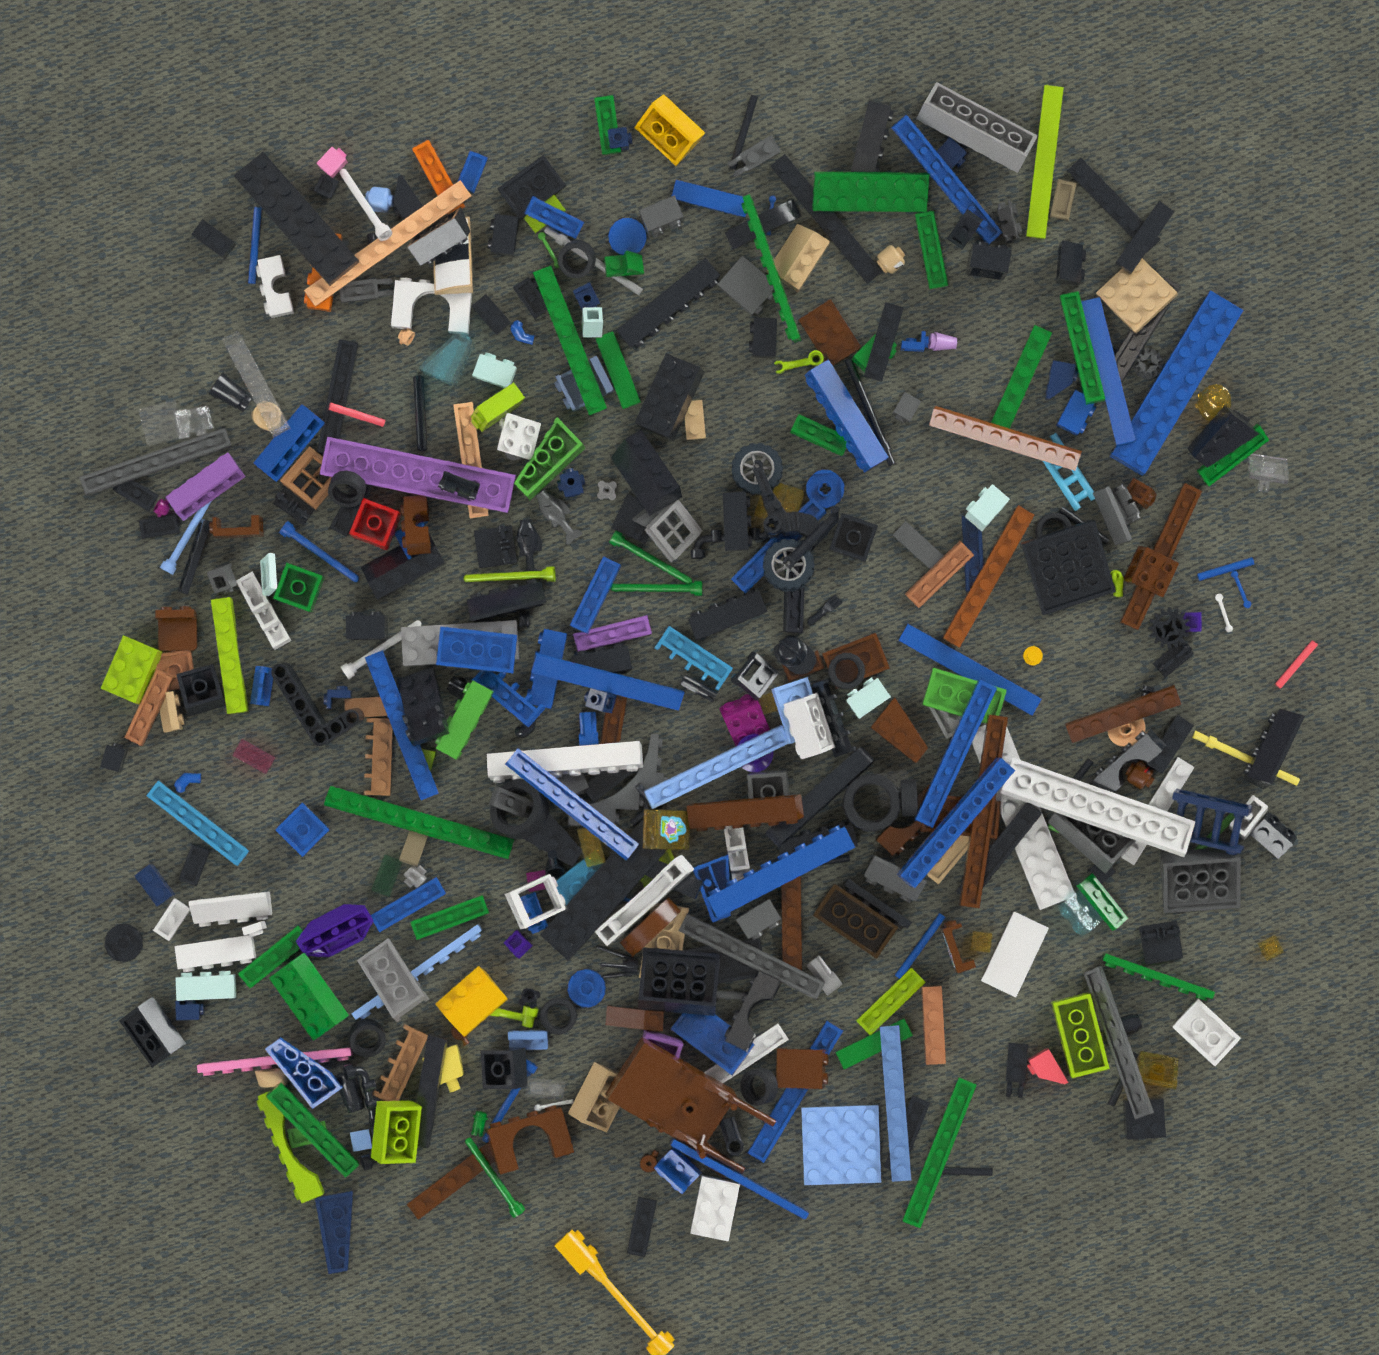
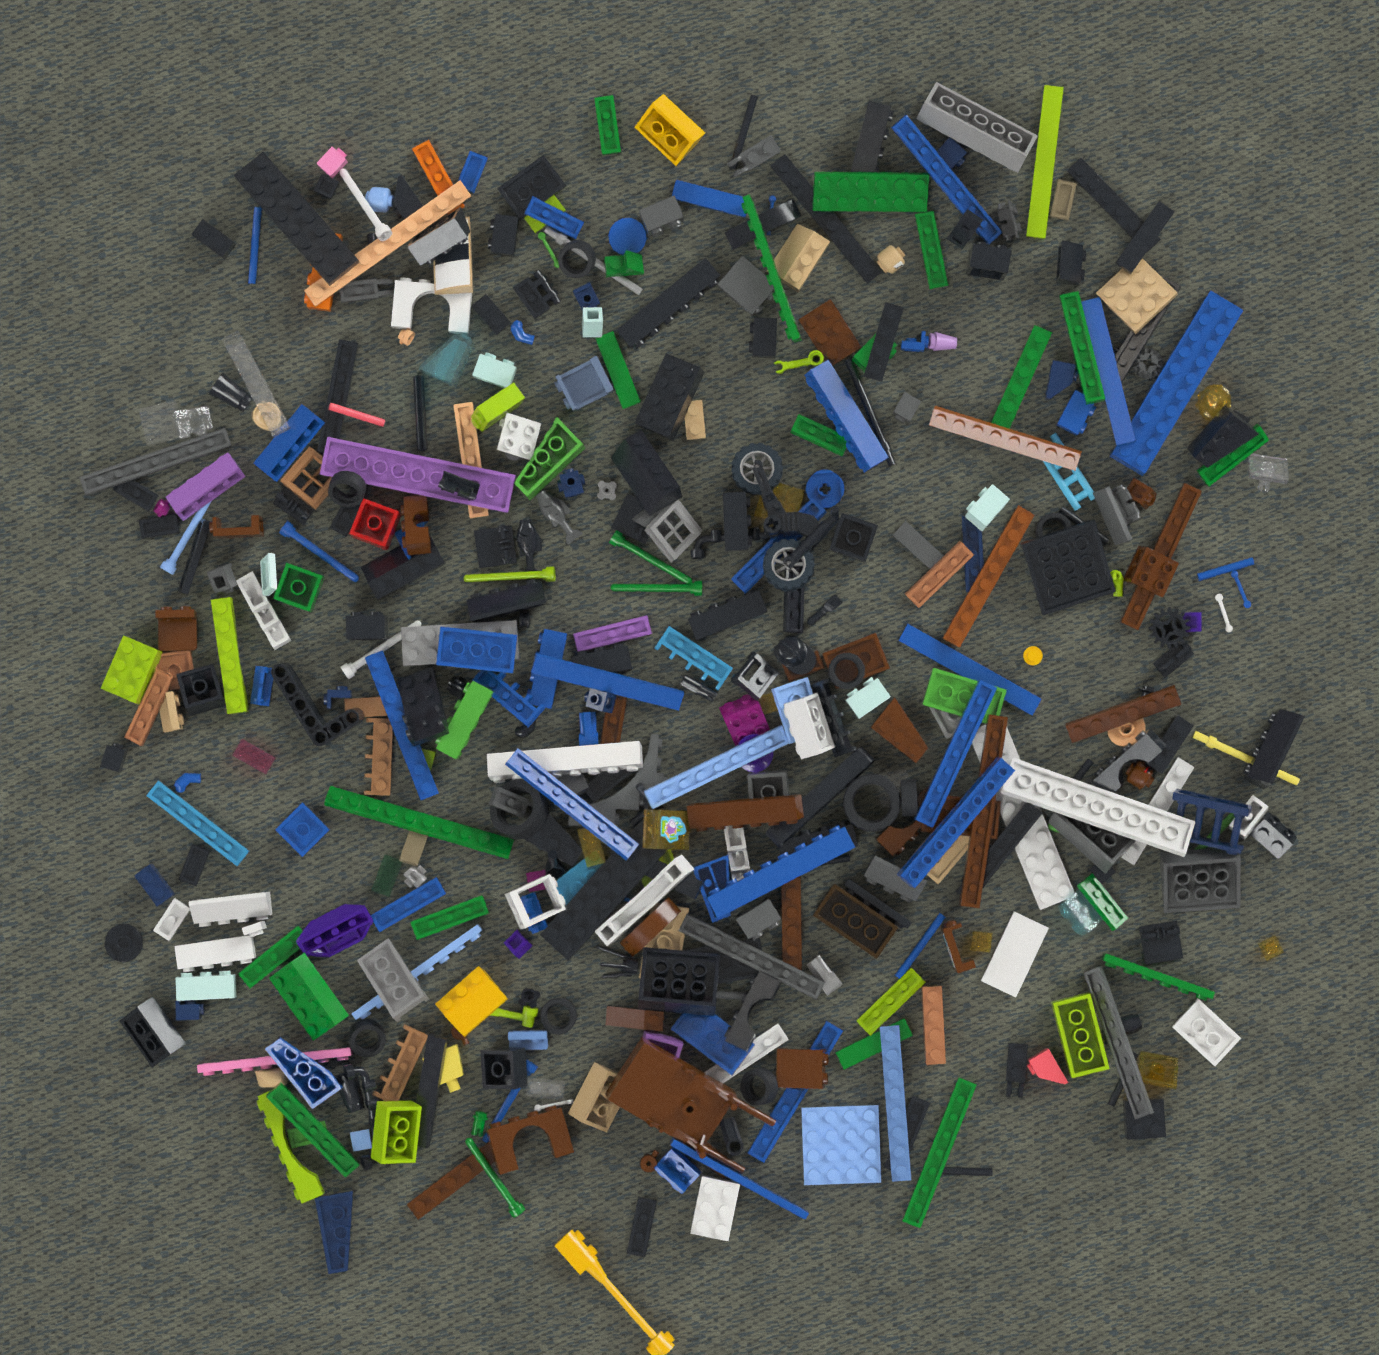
(270, 270): white arch -> none
(569, 340): green plate -> none
(582, 984): blue tile -> none
(595, 595): blue plate -> none
(619, 138): dark blue bracket -> none
(1296, 664): coral bar -> none

